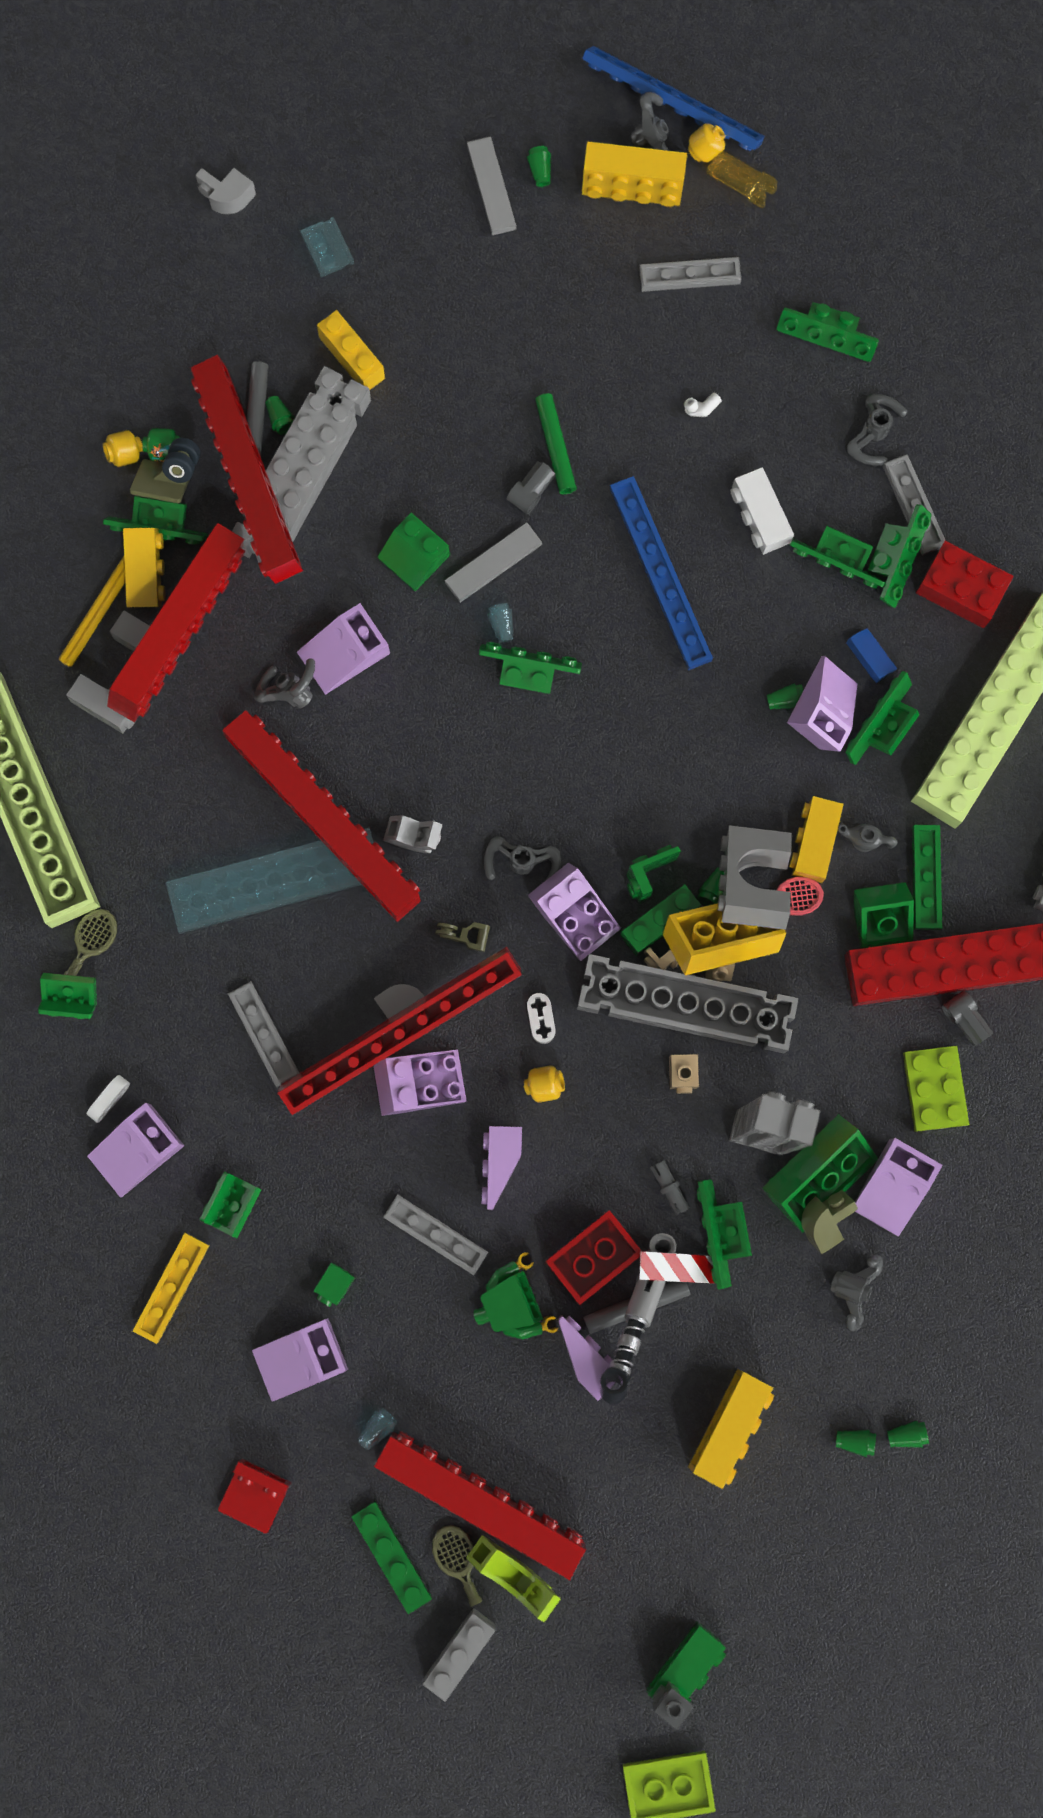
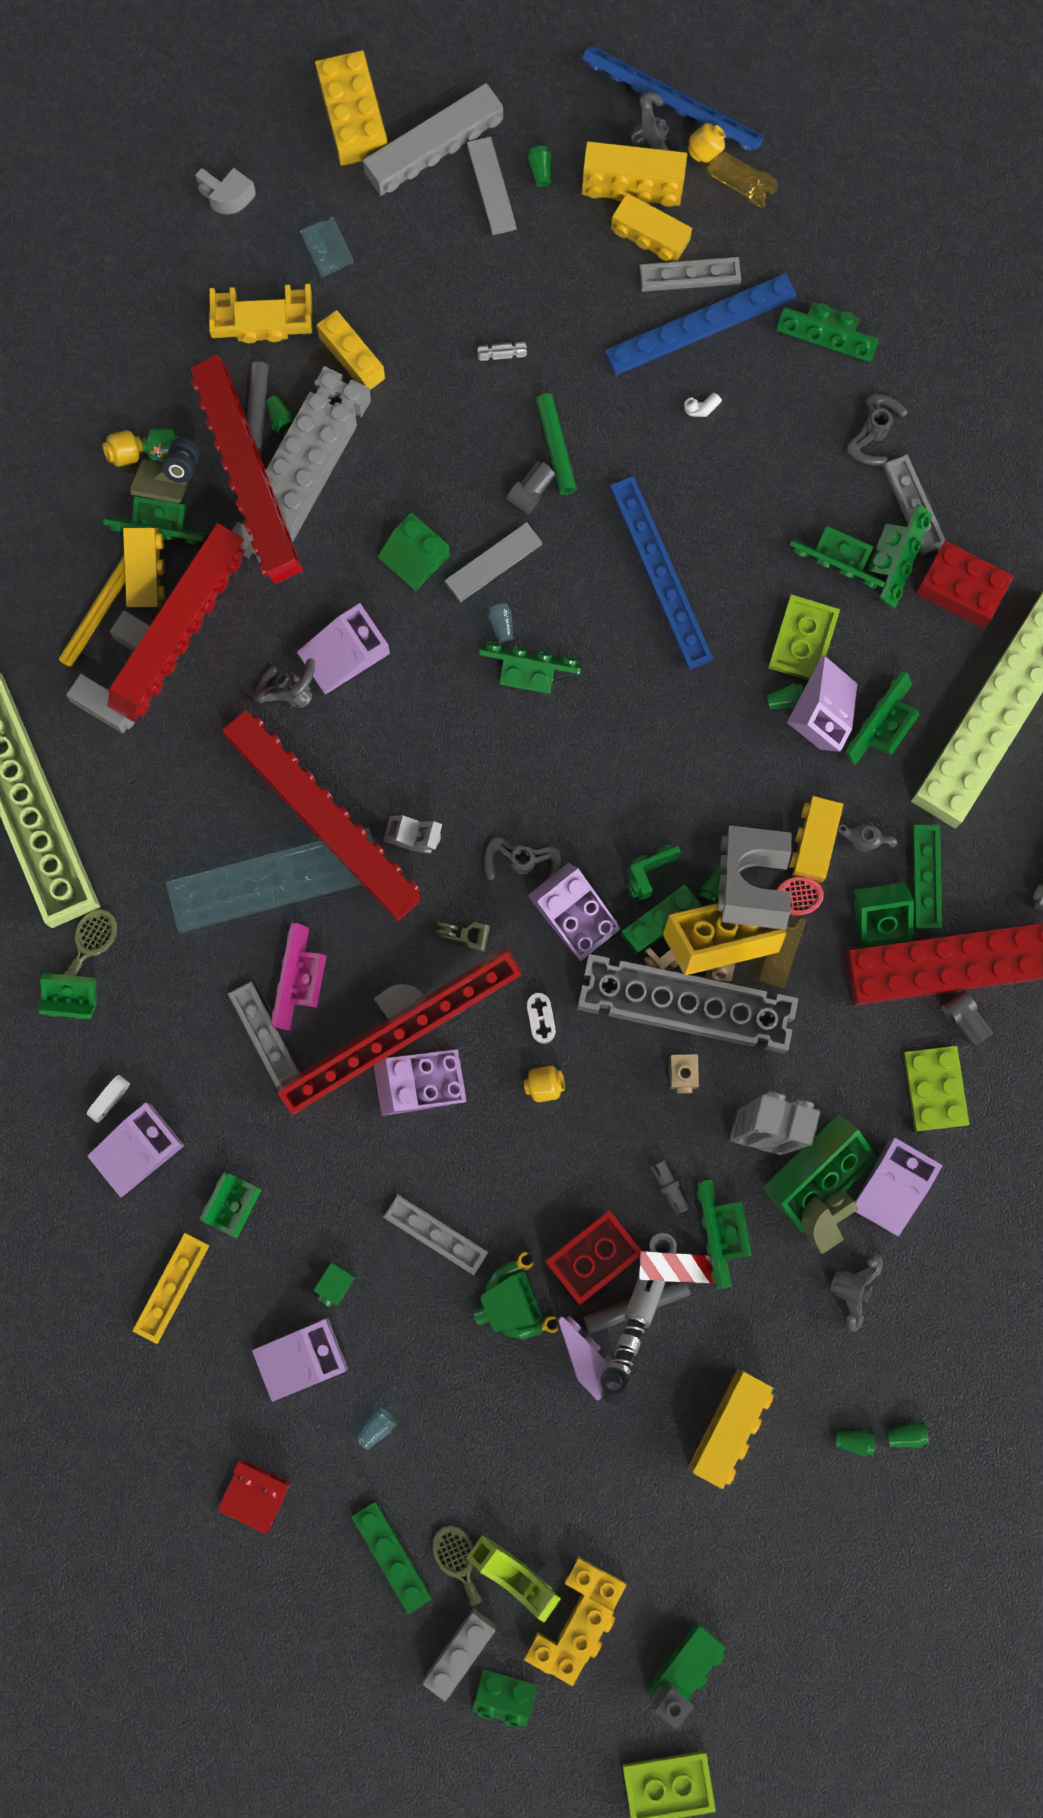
(260, 319): none -> yellow bracket
(299, 977): none -> dark pink bracket
(351, 106): none -> yellow brick
(433, 139): none -> light grey brick
(482, 1505): red brick -> none
(502, 351): none -> light grey axle
(504, 1153): lavender slope -> none
(504, 1699): none -> green bracket
(584, 1627): none -> yellow bracket
(651, 228): none -> yellow brick
(700, 324): none -> blue plate
(761, 511): white brick -> none
(778, 965): none -> clear yellow plate
(803, 637): none -> lime plate
(871, 655): blue slope -> none

